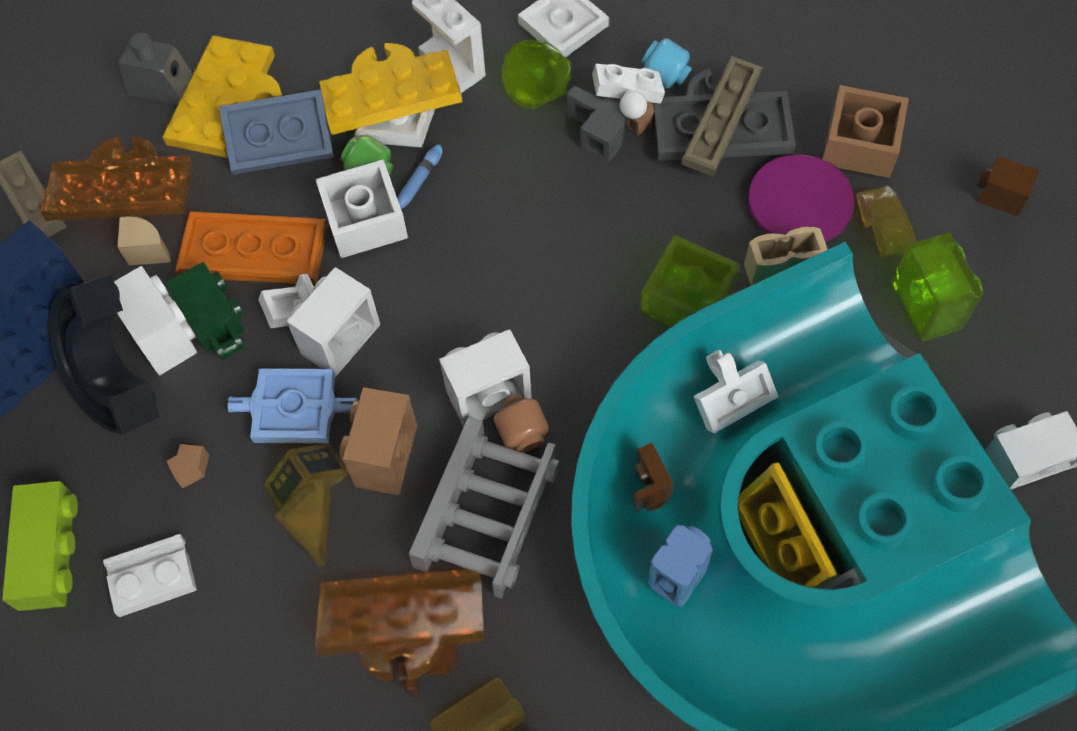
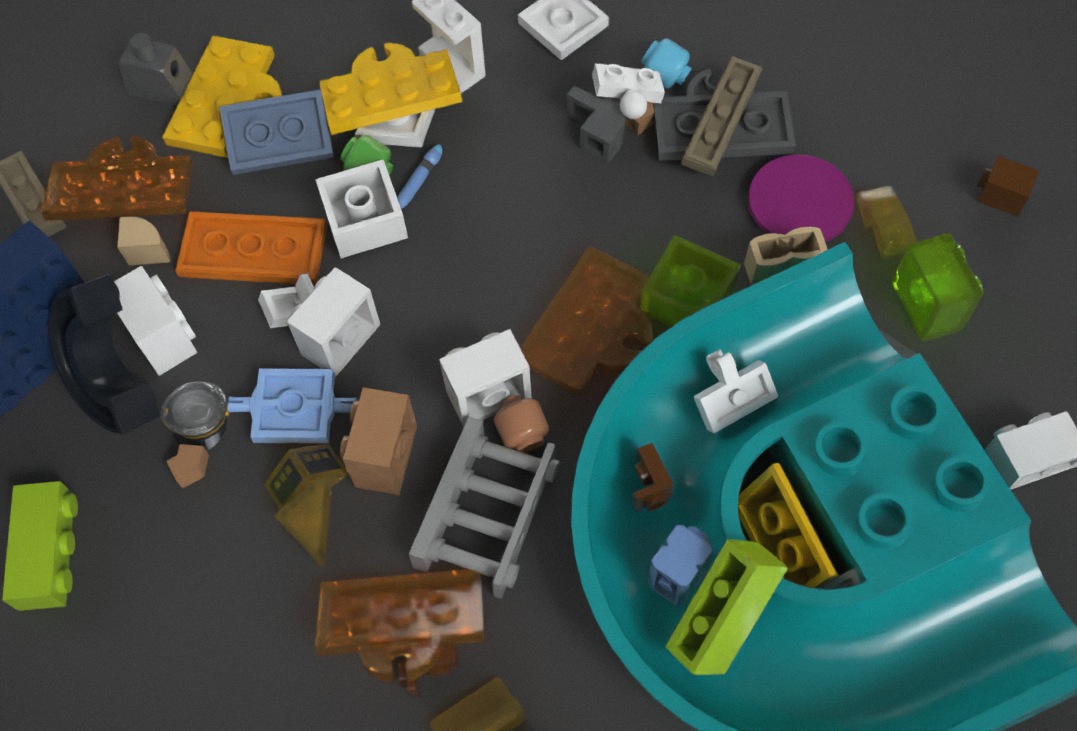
(149, 575): white plate -> none
(196, 413): none -> clear piece
(208, 310): dark green brick -> none
(535, 73): clear neon green helmet -> none
(589, 322): none -> clear orange plate
(726, 607): none -> lime brick
(865, 131): medium nougat brick -> none

